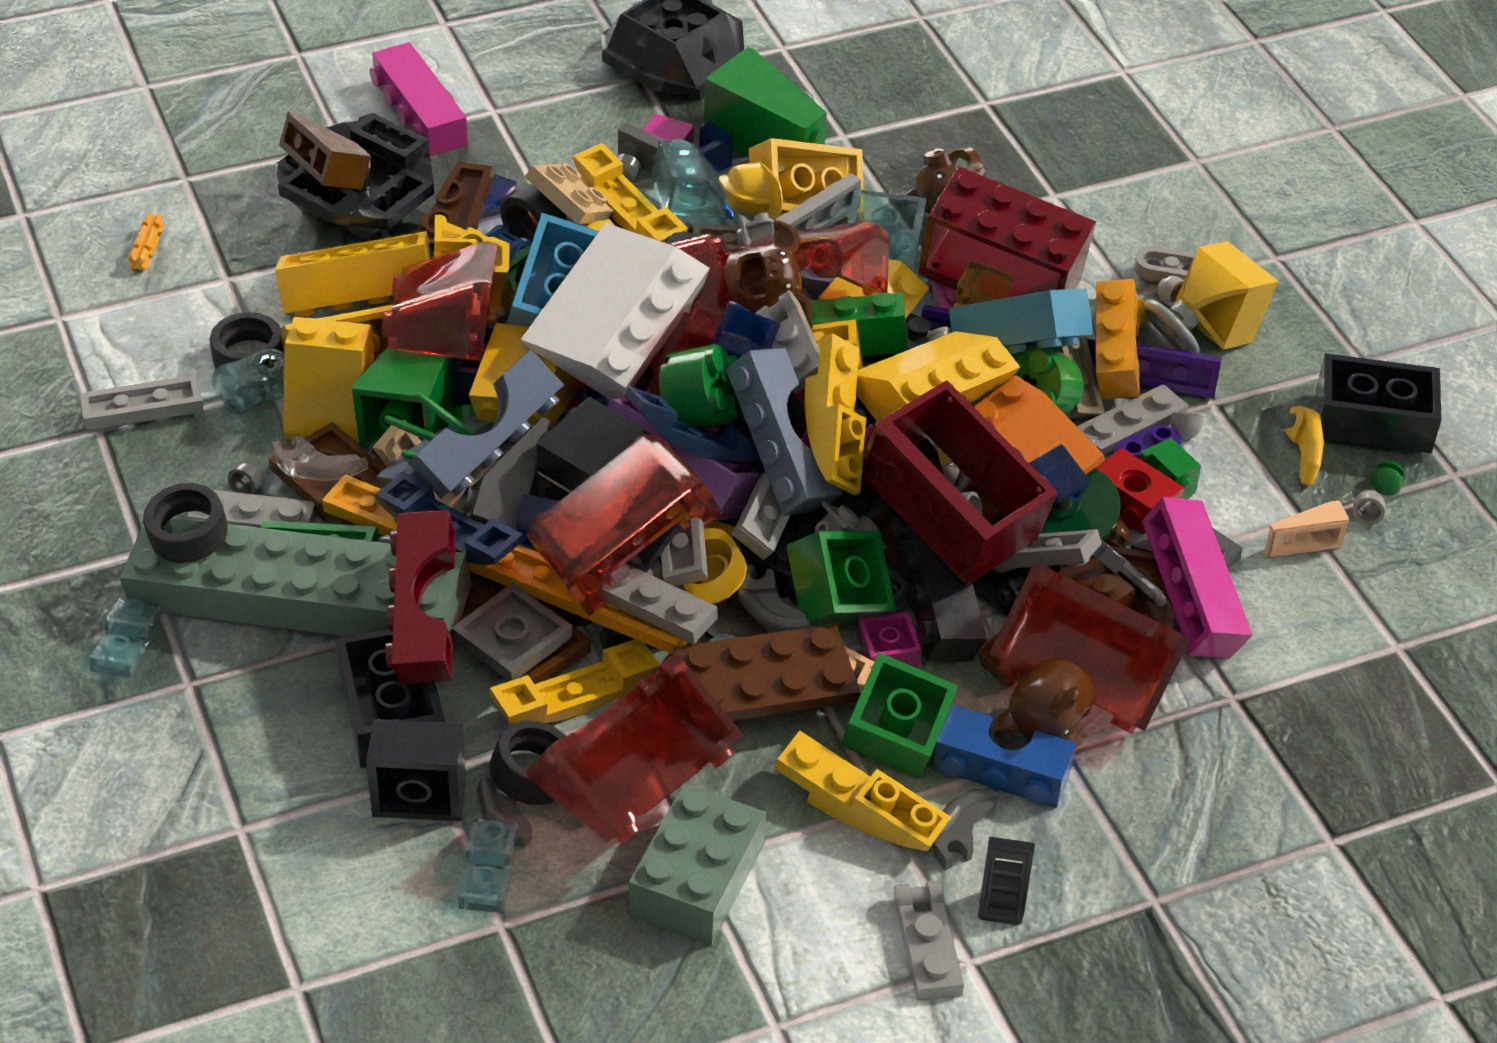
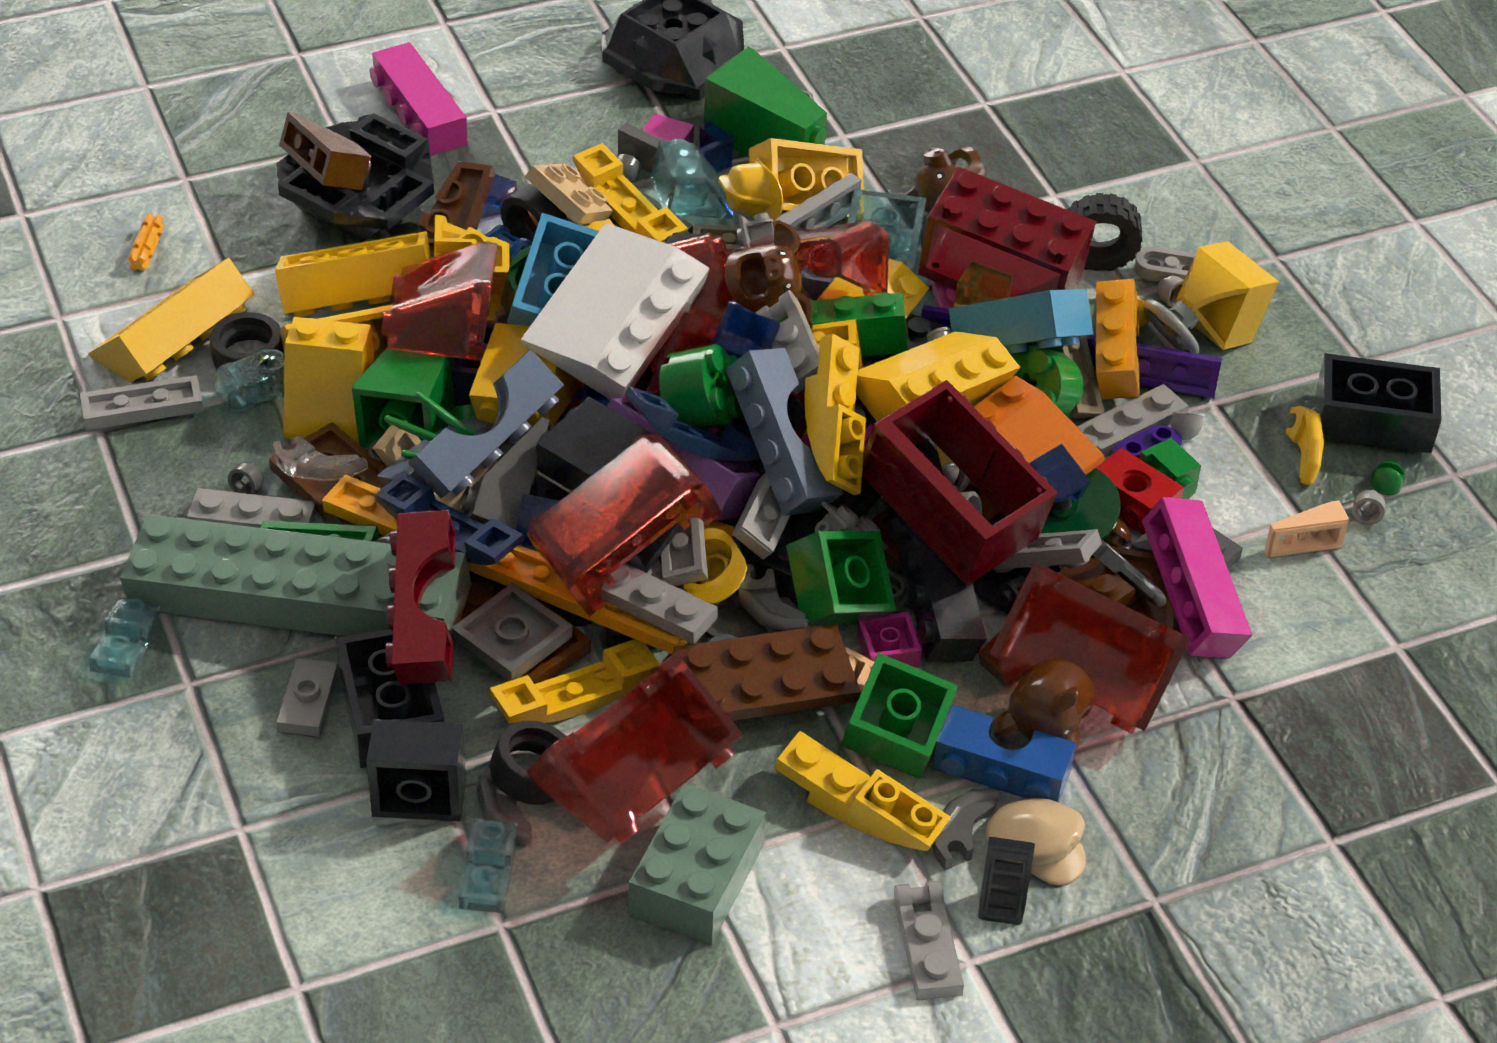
(174, 323): none -> yellow slope
(175, 501): black tyre -> none
(307, 697): none -> light grey plate
(1053, 829): none -> tan piece
(1114, 211): none -> black tyre

